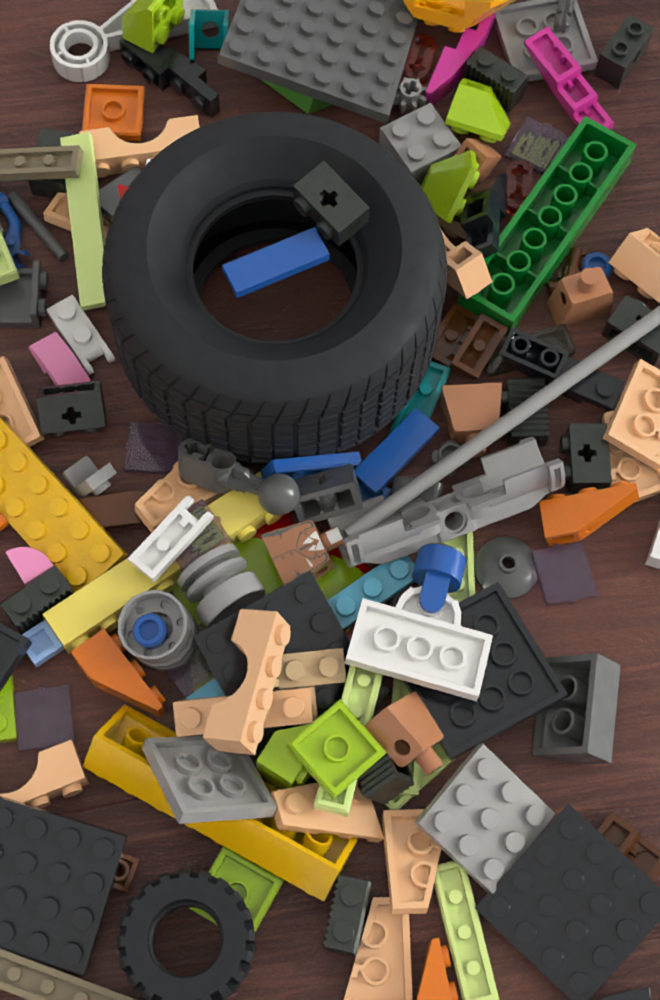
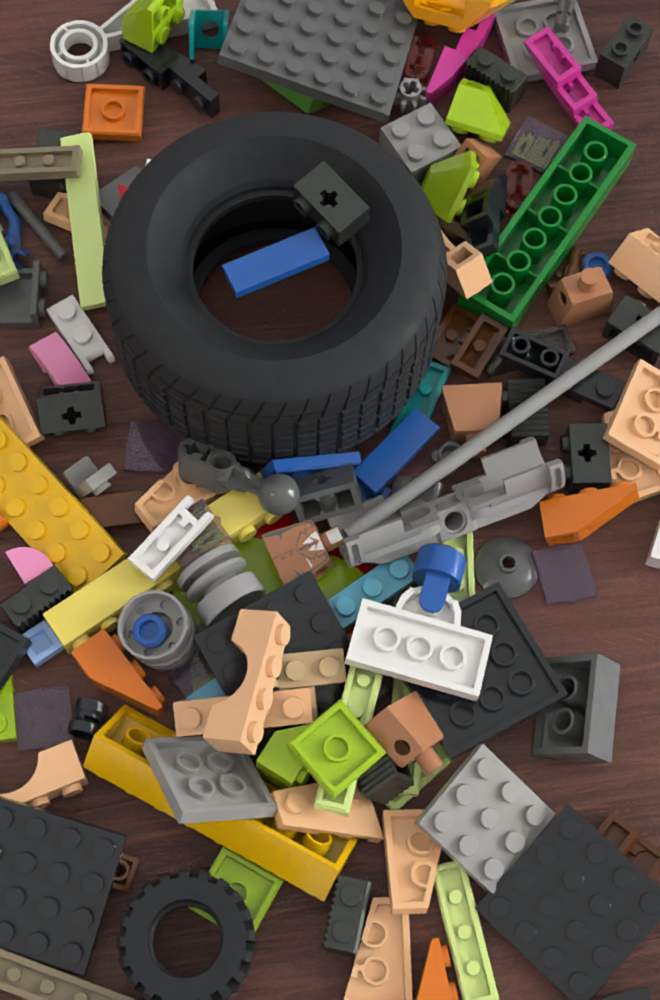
(87, 718): none -> black wheel
(119, 156): light nougat arch -> none

